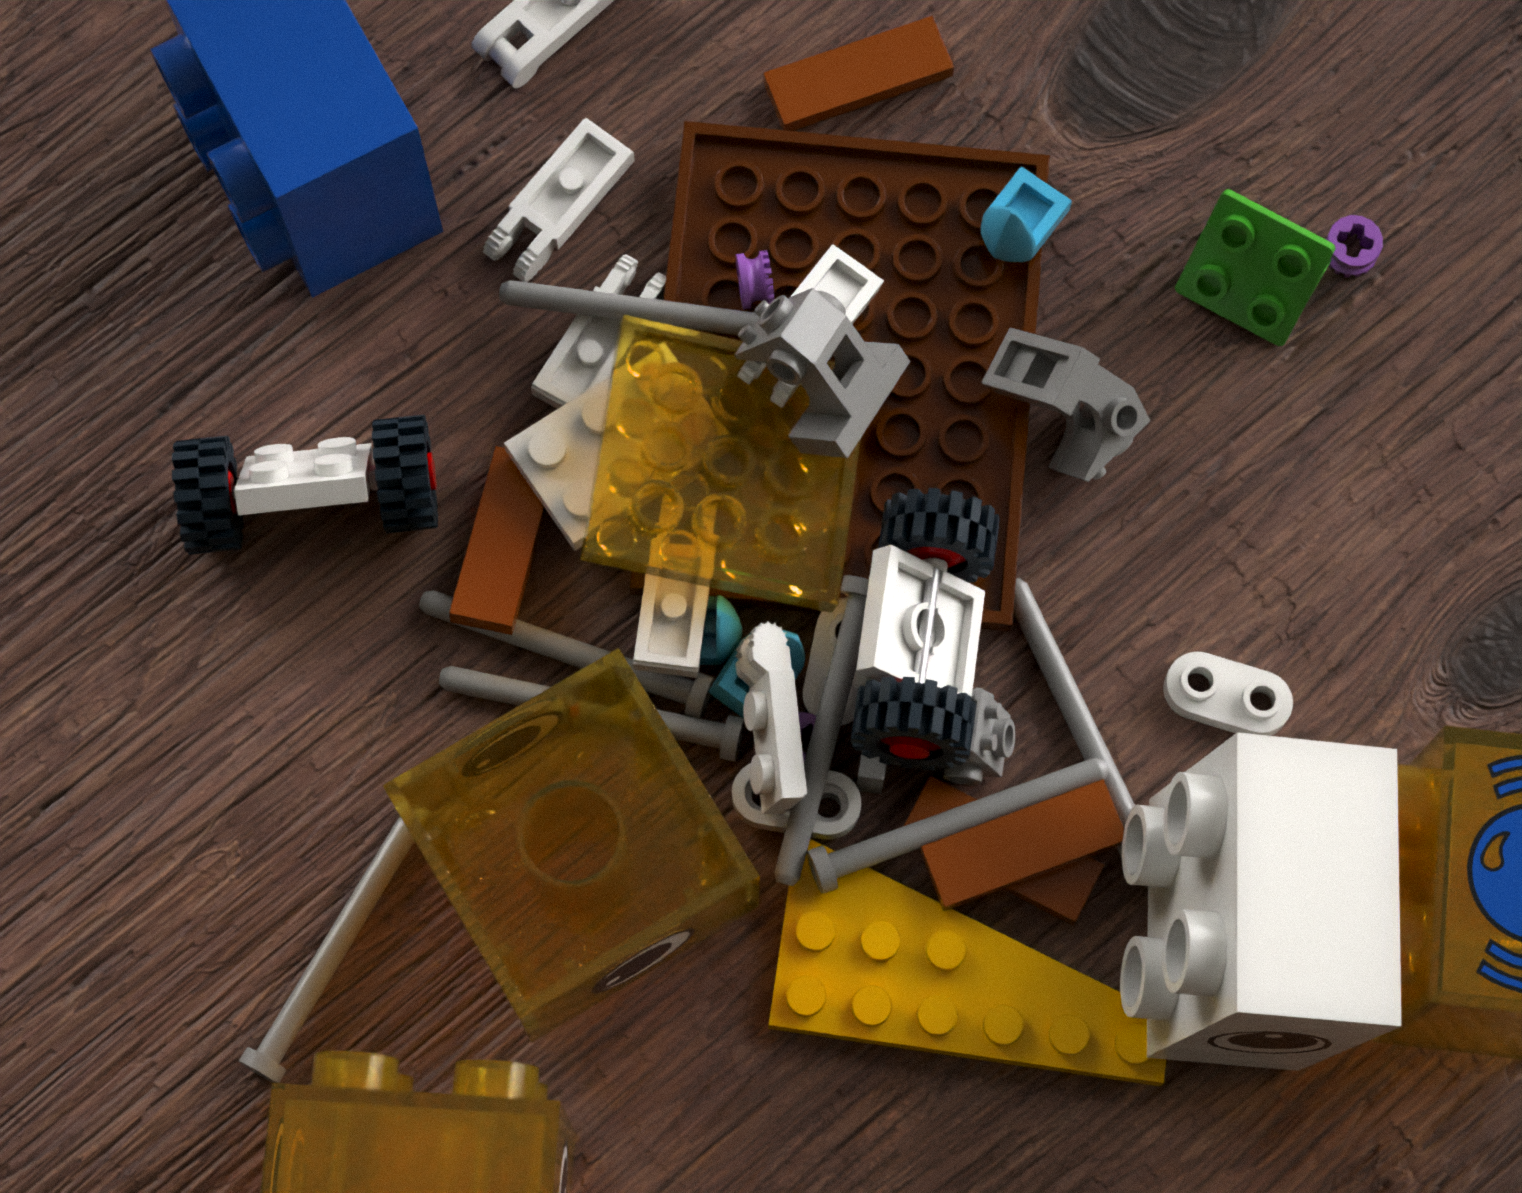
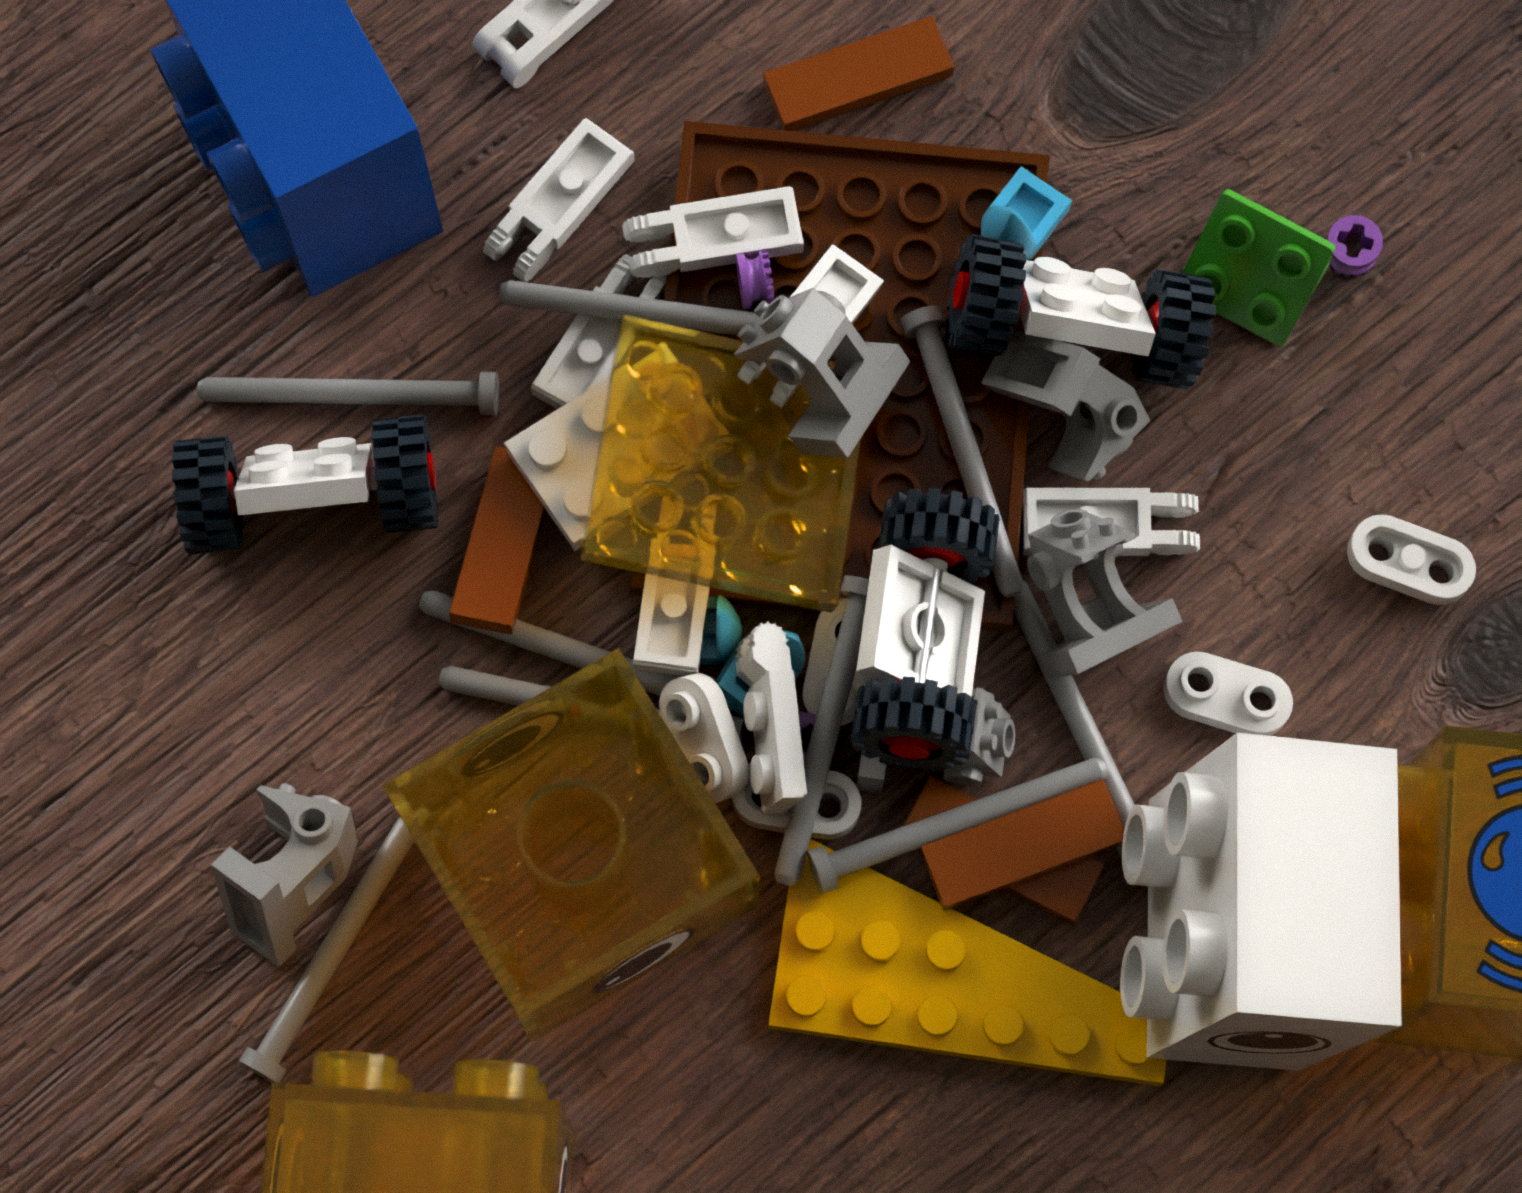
(277, 895): none -> light grey tile
(355, 391): none -> light grey bar
(706, 733): none -> white plate
(715, 231): none -> white hinge
(925, 326): none -> light grey bar
(1112, 619): none -> light grey tile
(1128, 508): none -> white hinge
(1160, 328): none -> plate
(1411, 555): none -> white plate

